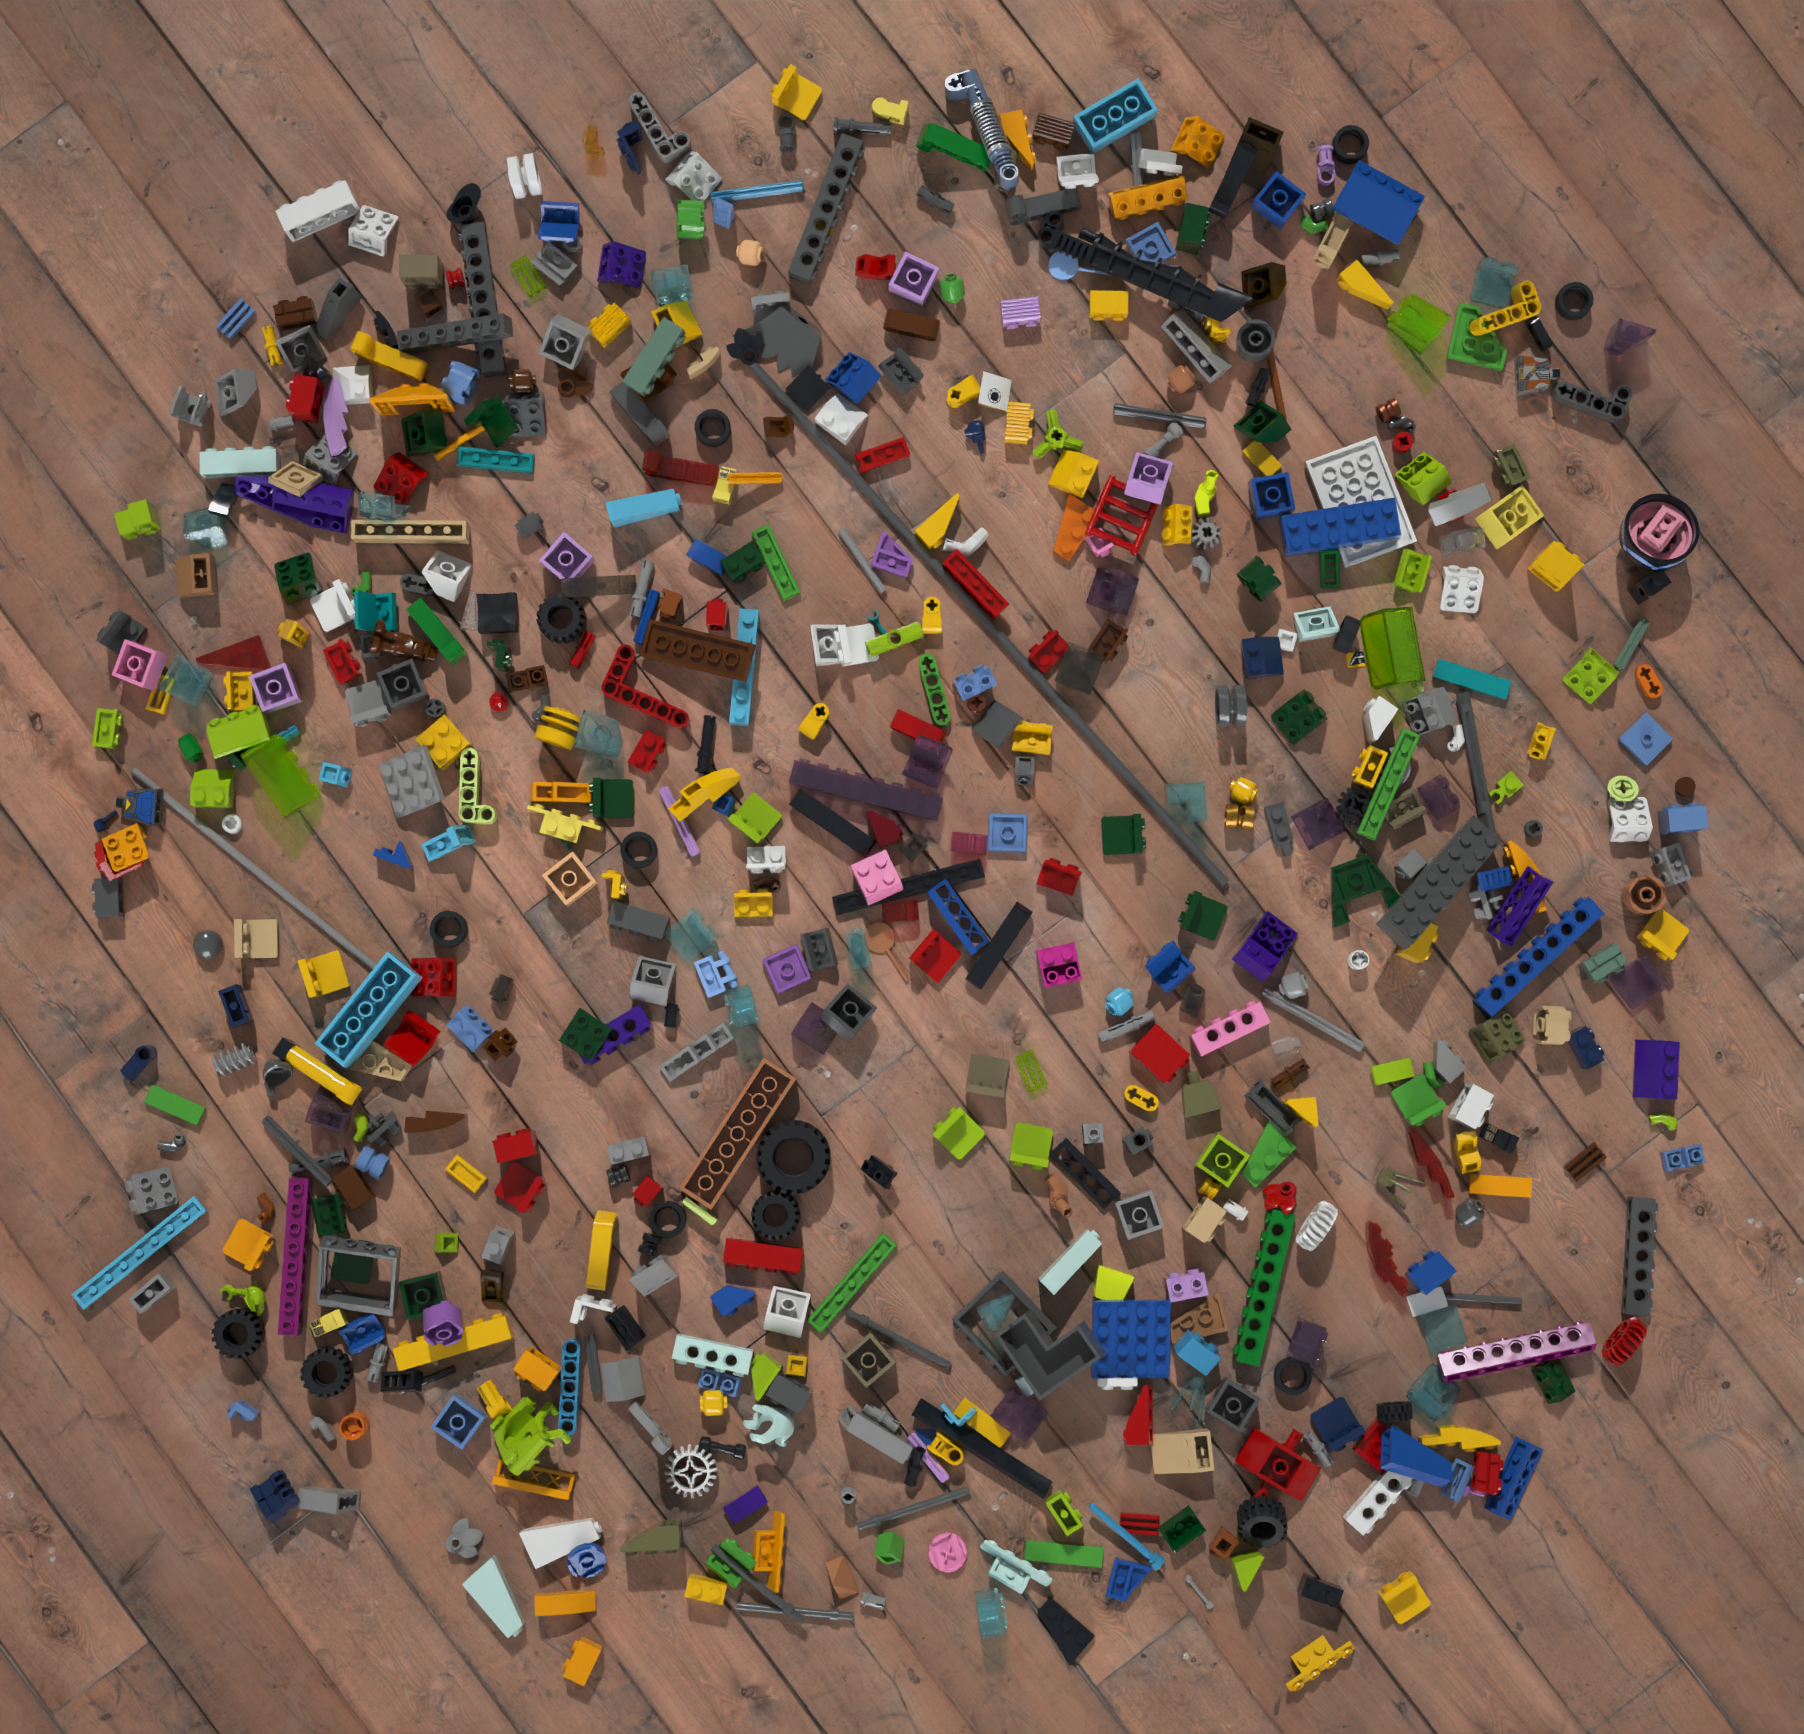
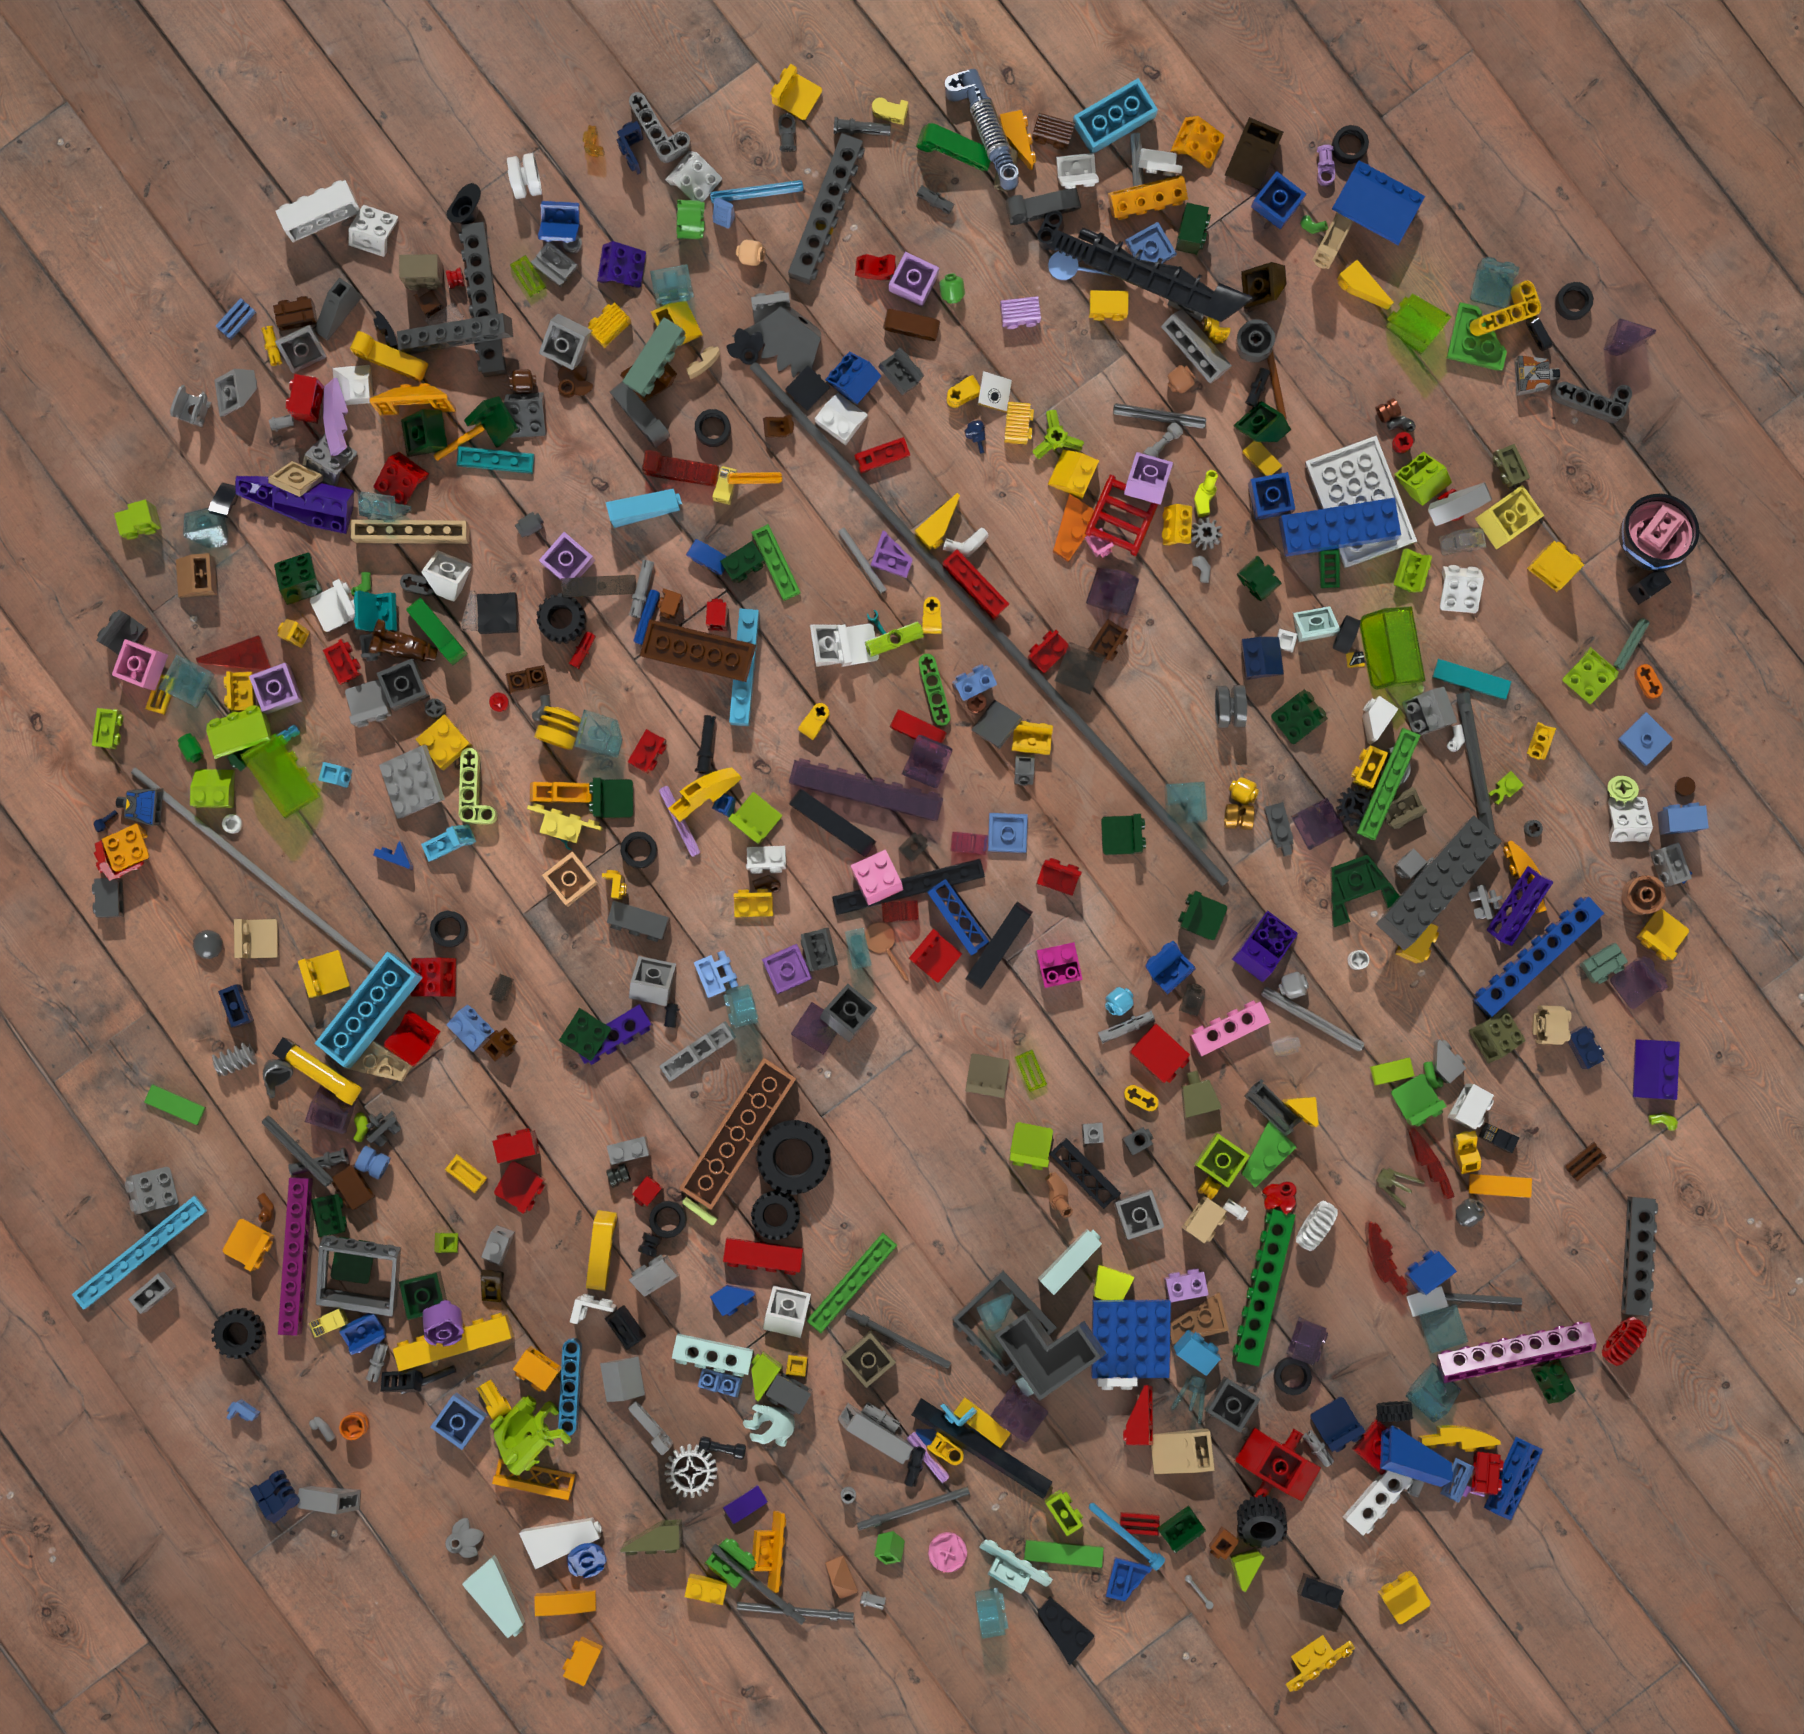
(138, 1063): dark blue piece -> none
(173, 1146): dark grey arm -> none
(239, 462): light aqua brick -> none
(253, 1296): lime piece -> none
(311, 1378): black tyre -> none
(313, 368): black piece -> none
(433, 1121): reddish brown slope -> none
(460, 382): medium blue brick -> none
(503, 658): dark green bracket -> none
(593, 1363): dark grey axle -> none
(638, 696): red beam -> none
(691, 935): clear light blue bracket -> none
(713, 1403): yellow head -> none
(879, 1171): black hips -> none
(884, 829): dark red slope -> none
(958, 1132): lime bracket -> none
(1232, 180): black beam -> none
(1289, 1073): reddish brown pin -> none
(1322, 210): dark grey wheel -> none
(1380, 258): light grey pin -> none
(1439, 797): clear purple bracket -> none
(1496, 878): blue slope -> none
(1682, 1157): medium blue slope -> none

